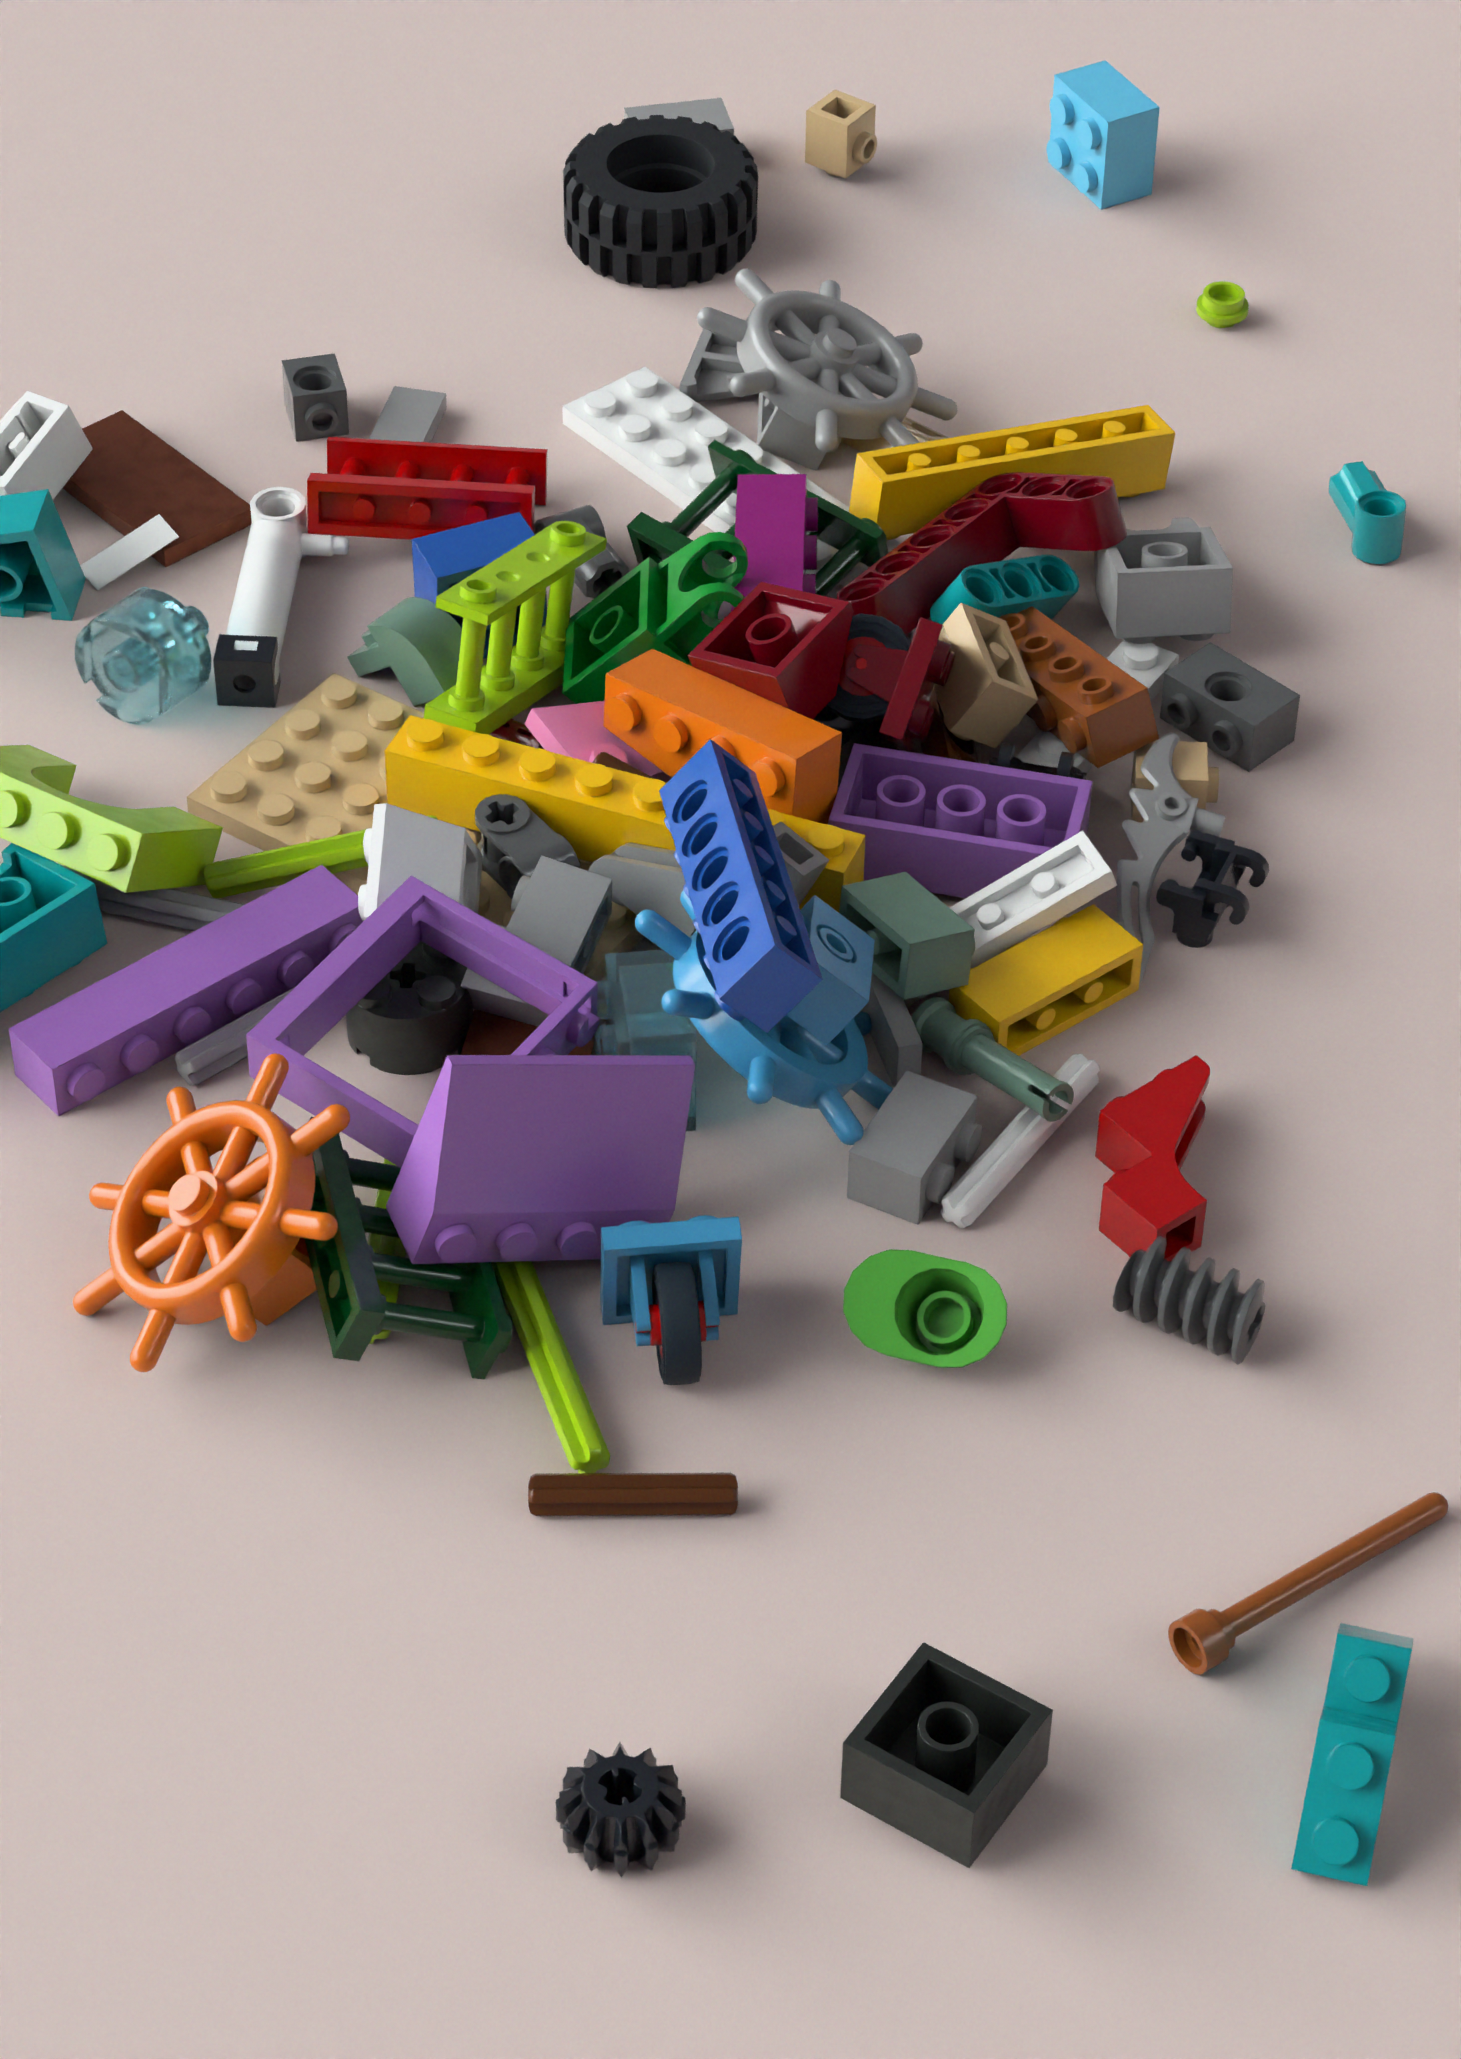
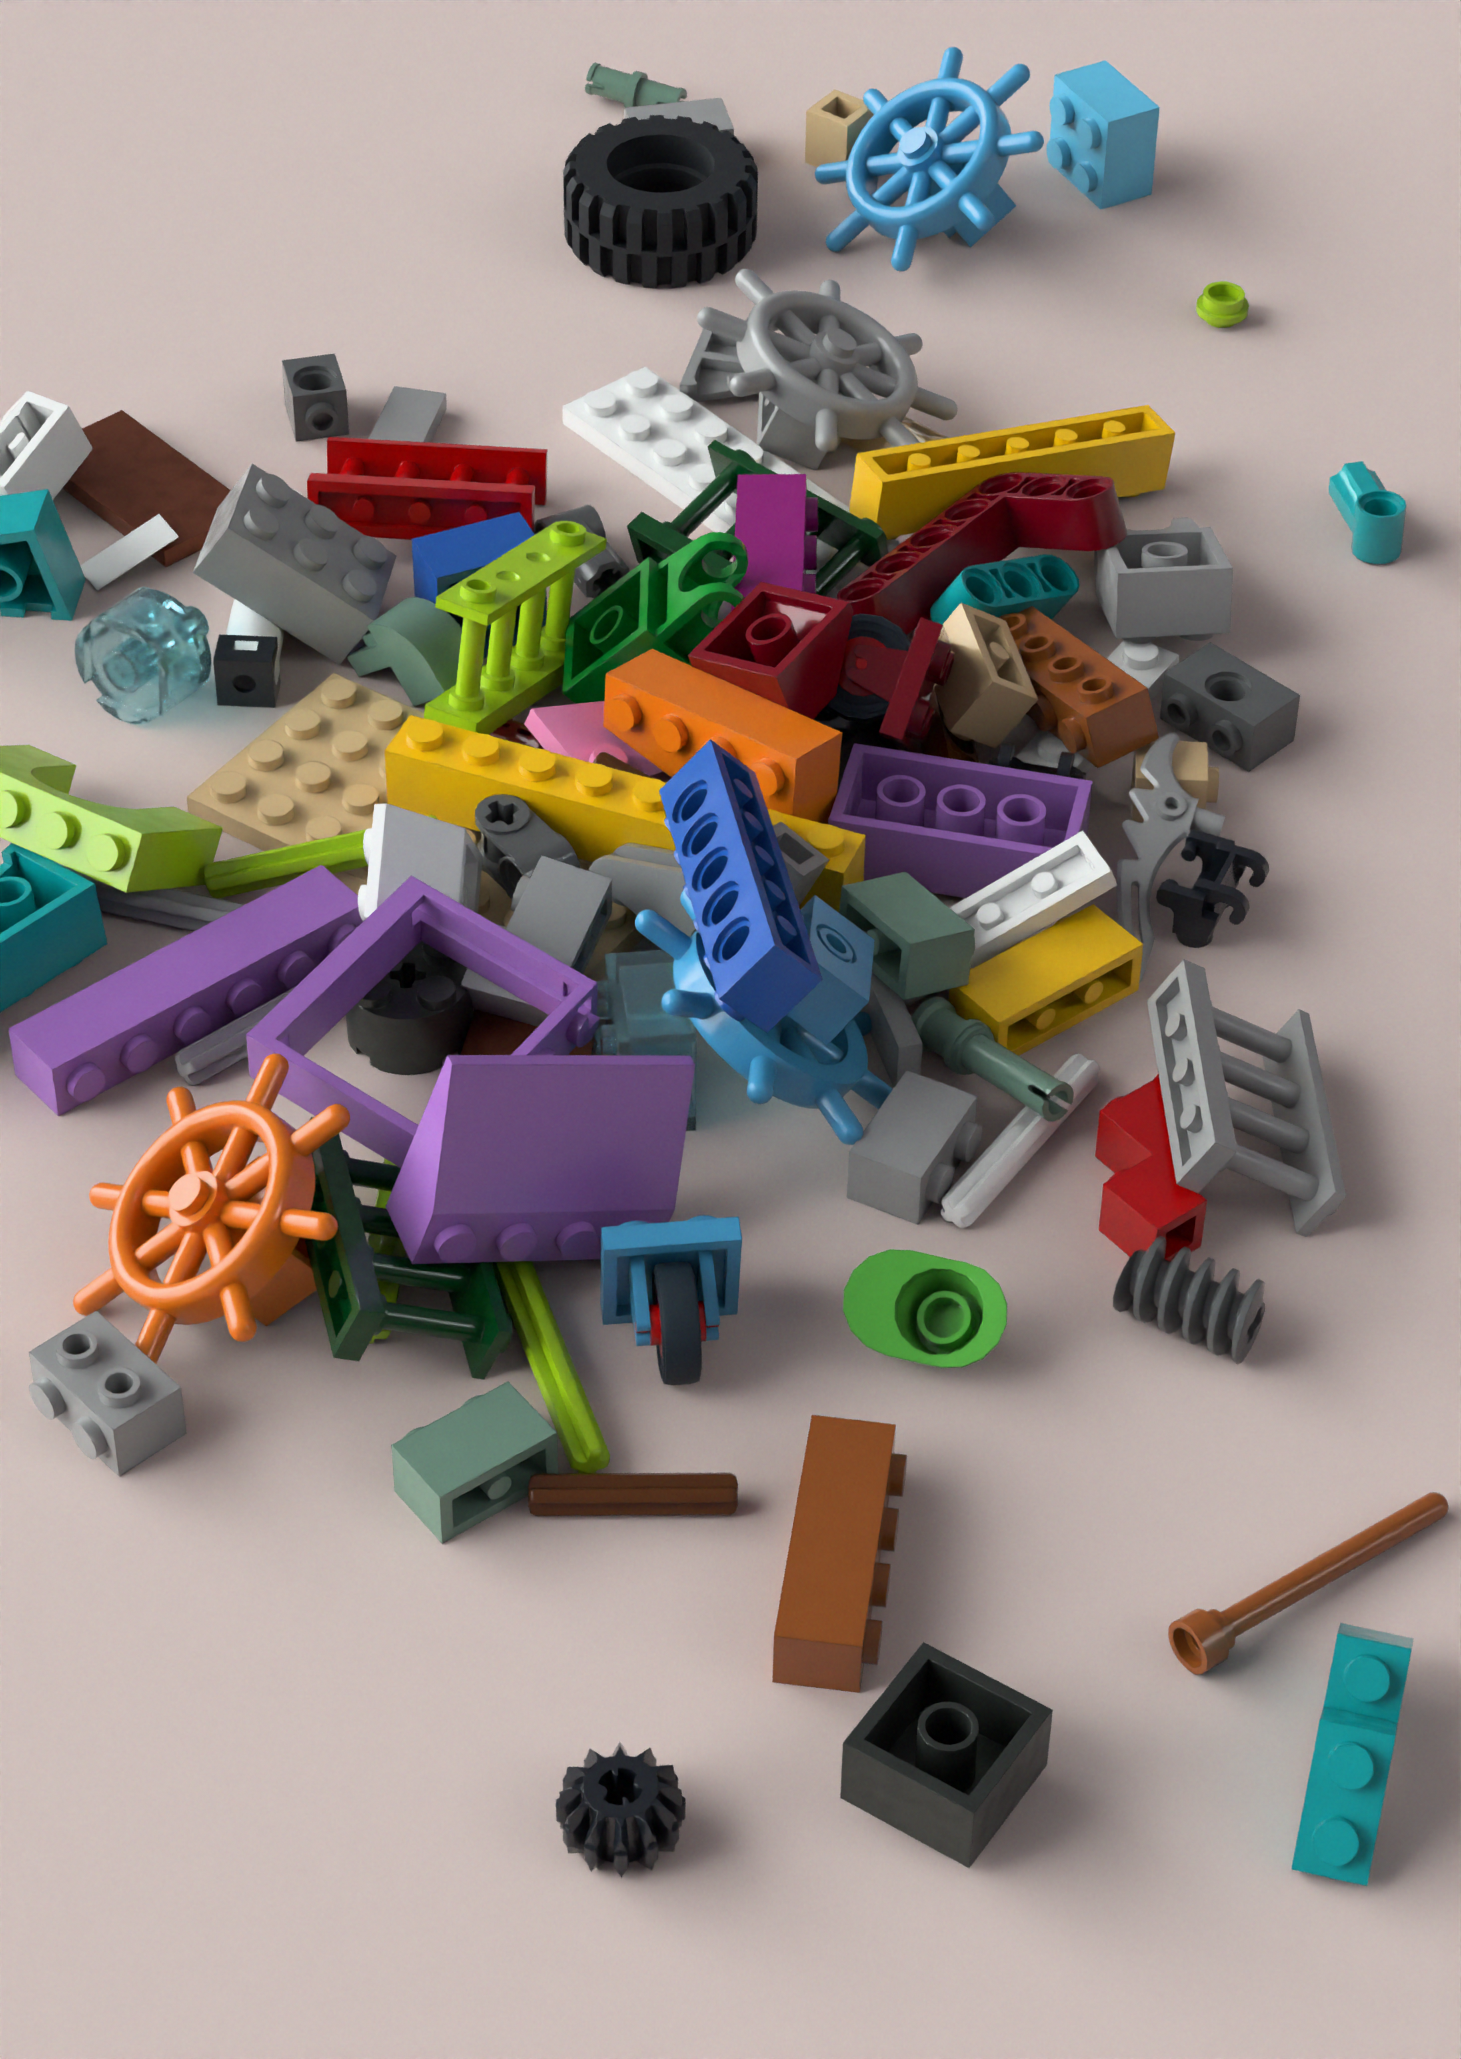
(106, 1393): none -> light grey brick
(295, 564): none -> light grey brick
(473, 1461): none -> sand green brick
(630, 88): none -> sand green pin
(835, 1555): none -> dark orange brick
(947, 180): none -> dark azure piece
(1203, 1116): none -> light grey fence

